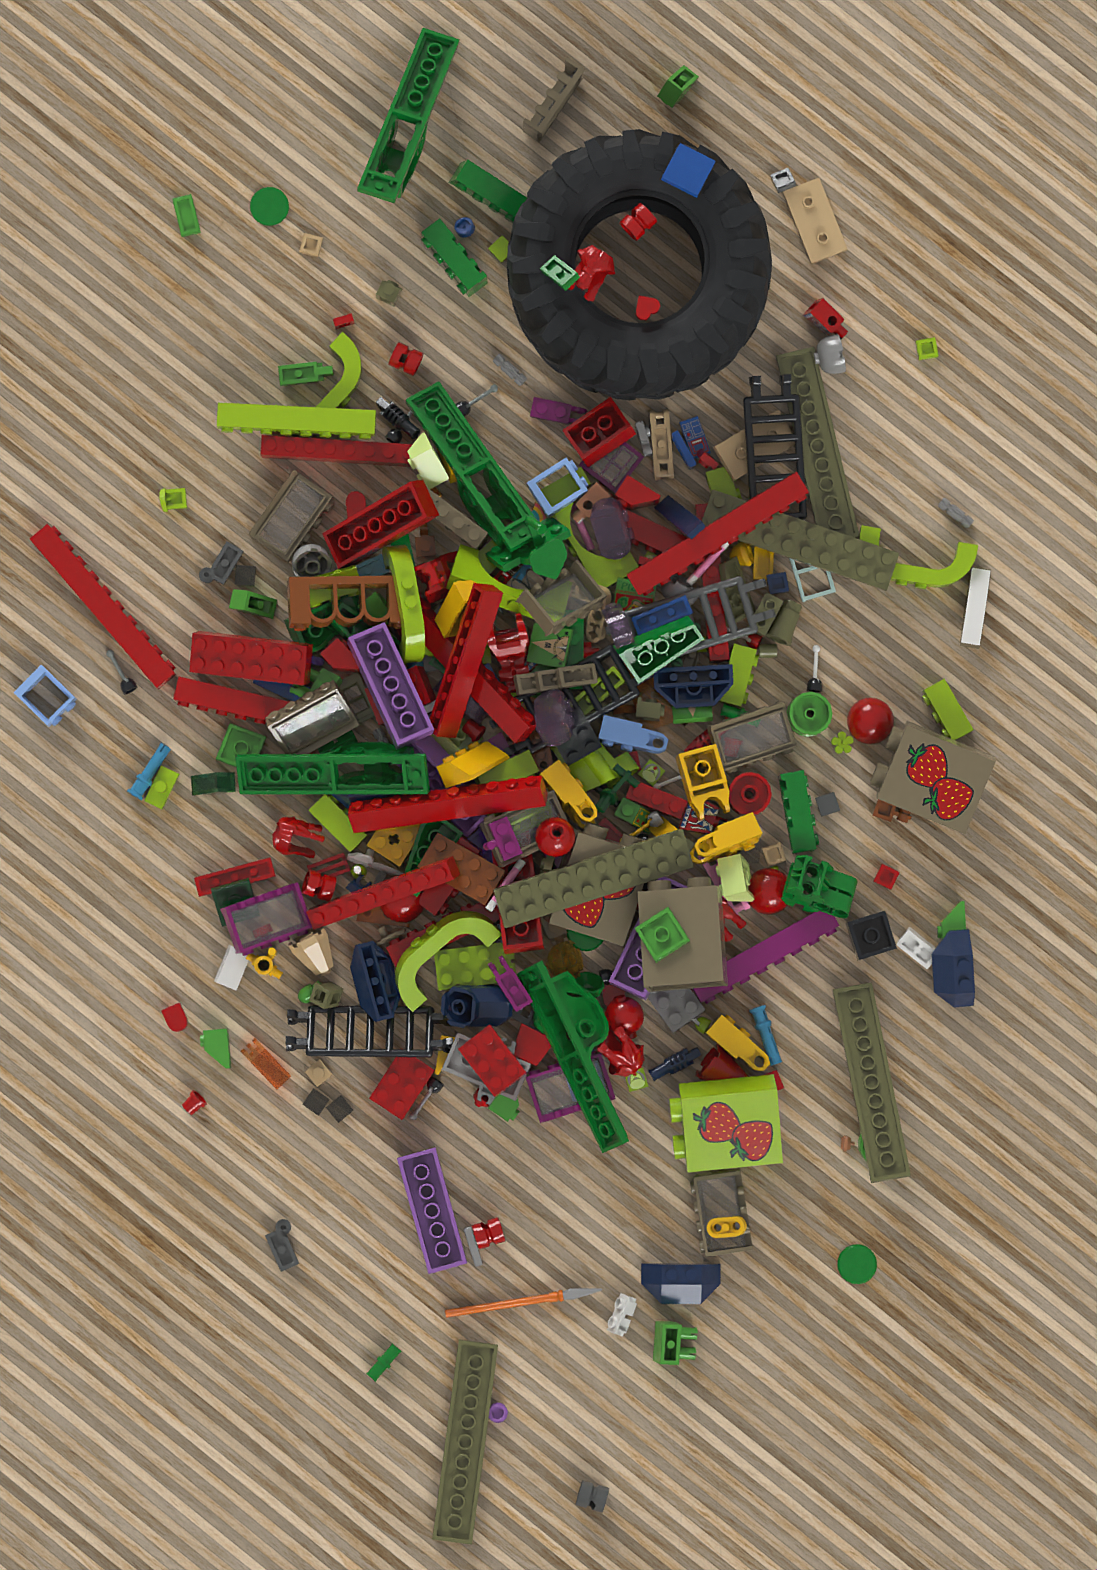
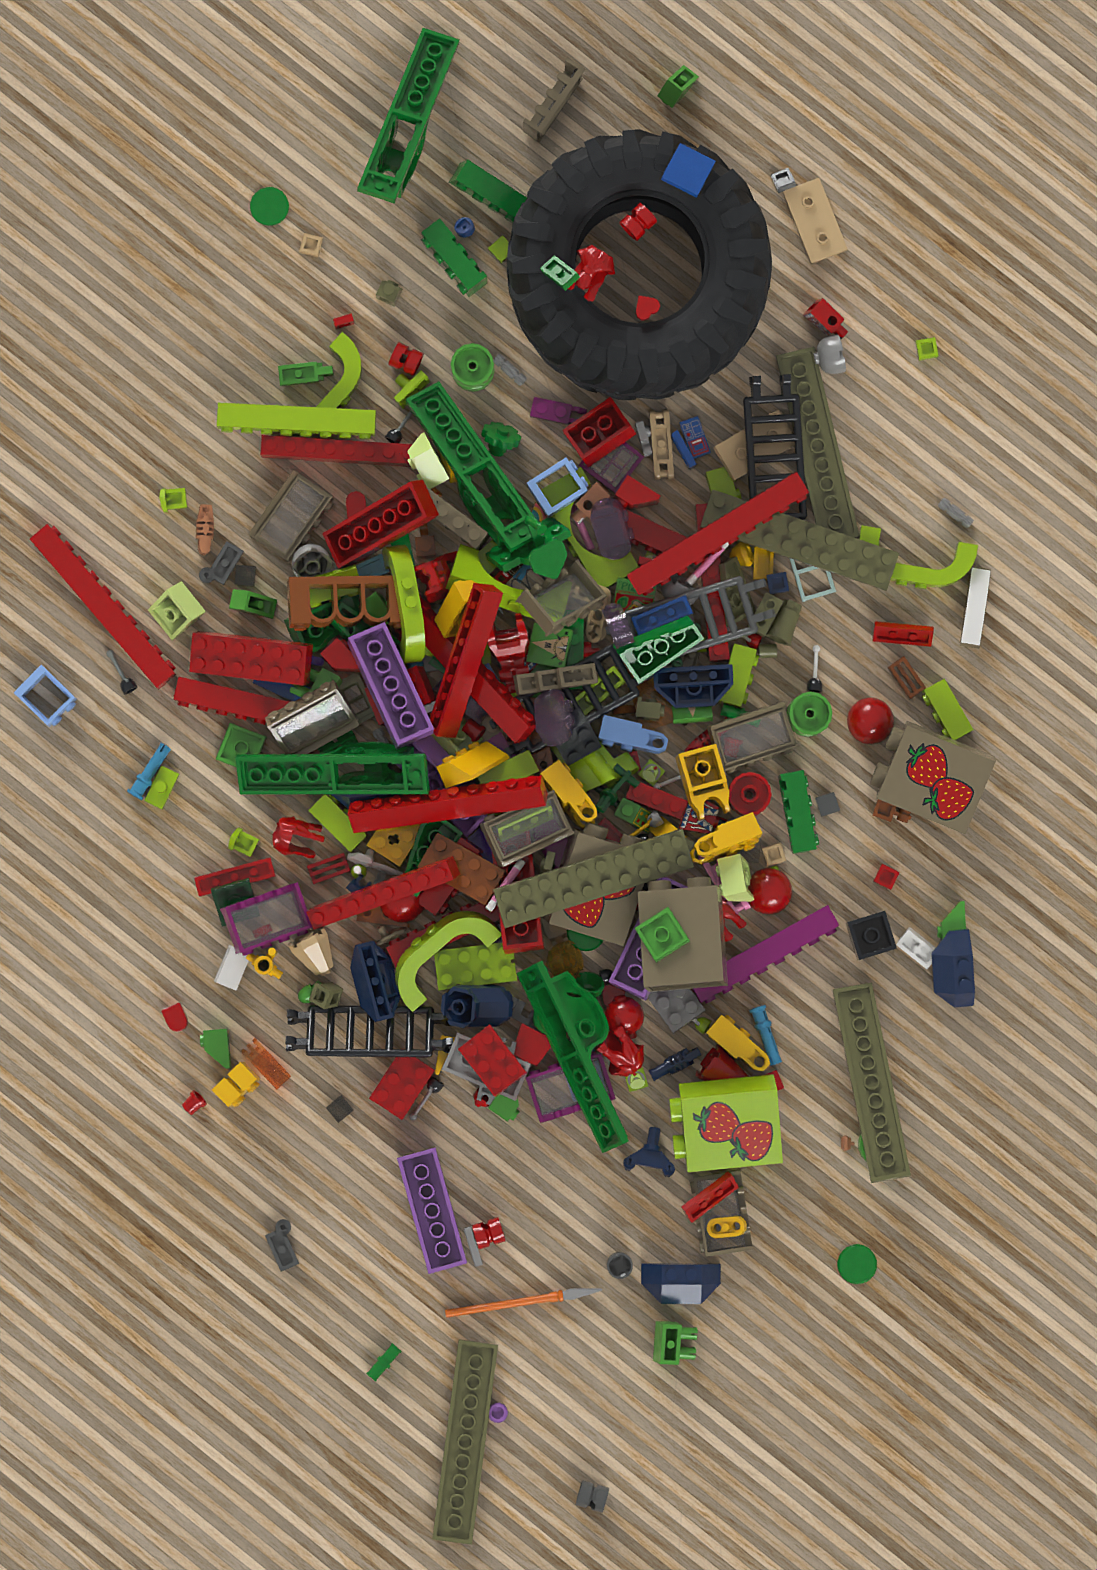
(176, 610): none -> yellowish green slope
(186, 215): bright green tile -> none
(204, 528): none -> nougat hinge
(213, 783): clear green slope -> none
(230, 1092): none -> yellow piece
(242, 842): none -> lime tile
(316, 1102): clear smoke tile -> none
(318, 885): red wheel -> none
(318, 1073): tan plate -> none
(397, 418): black hinge -> none
(410, 387): none -> lime tile
(465, 407): hinge -> none
(476, 378): none -> bright green wheel
(500, 438): none -> green plant
(503, 839): magenta plate -> none
(511, 986): magenta hinge -> none
(551, 844): red piece -> none
(619, 1265): none -> dark grey wheel
(623, 1306): white hinge -> none
(650, 1155): none -> dark blue axle
(679, 517): dark blue tile -> none
(706, 459): red plate -> none
(709, 1197): none -> red plate
(826, 888): green connector -> none
(842, 743): lime plant -> none
(901, 683): none -> dark orange tile
(903, 633): none -> red plate

